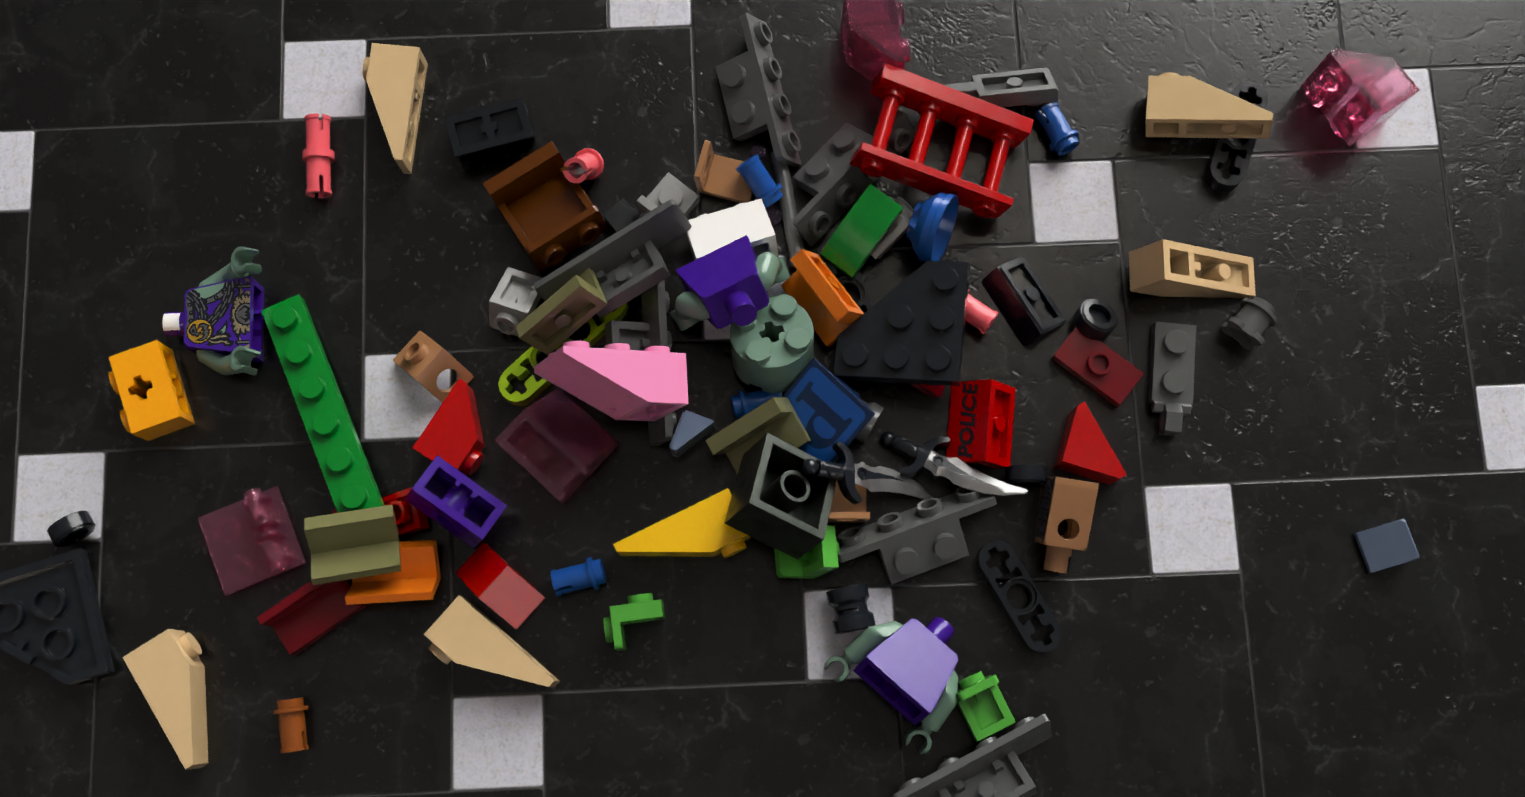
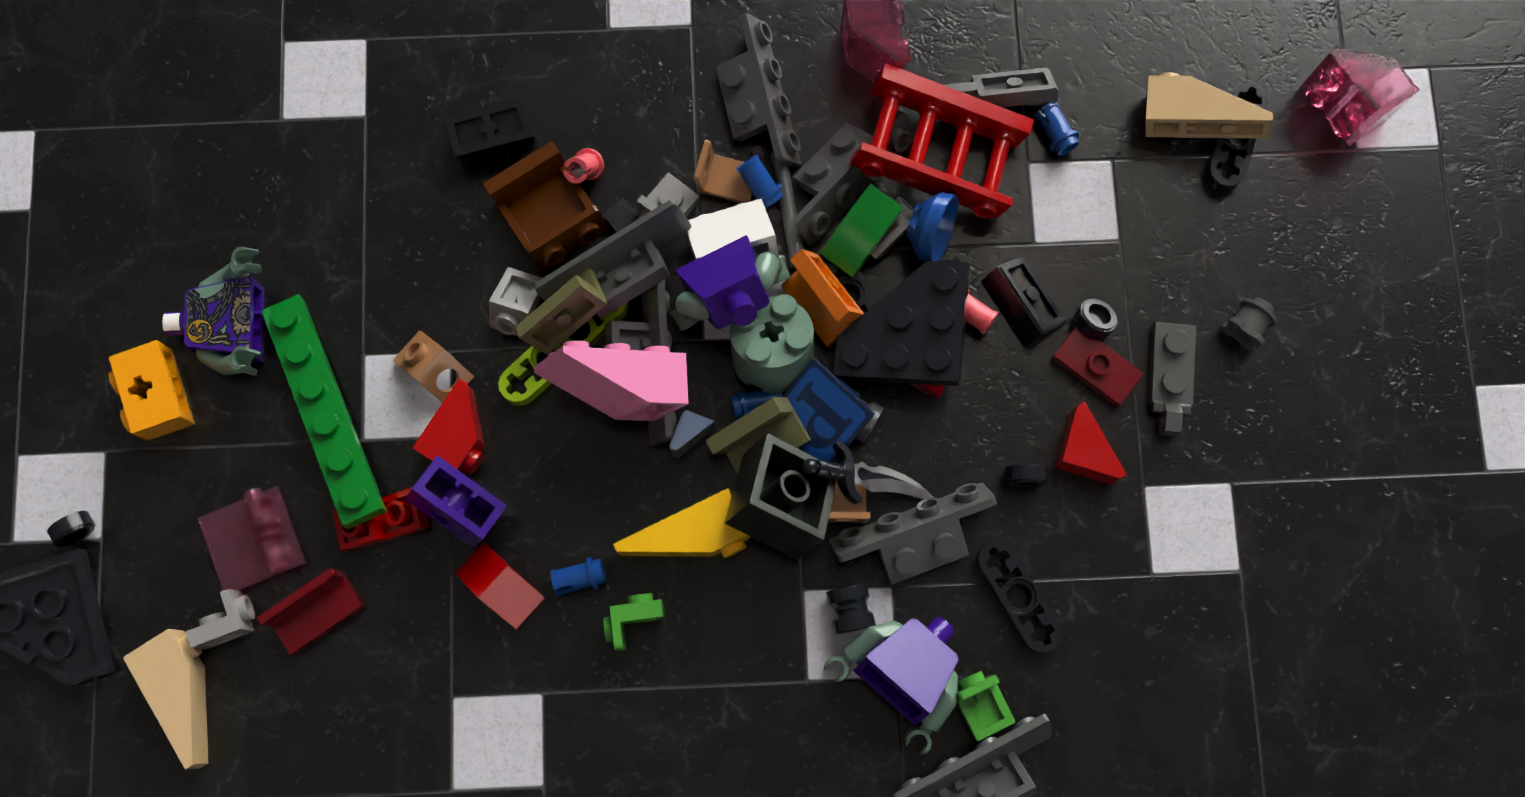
(220, 628): none -> light grey bracket
(292, 724): dark orange pin -> none
(318, 156): coral pin -> none
(353, 544): olive panel -> none
(397, 87): tan slope -> none
(415, 581): orange panel -> none
(476, 641): tan slope -> none
(557, 443): clear pink slope -> none
(814, 563): bright green bracket -> none
(949, 467): piece -> none
(981, 423): red panel -> none
(1070, 501): medium nougat torso -> none
(1190, 271): tan slope -> none
(1386, 545): sand blue slope -> none

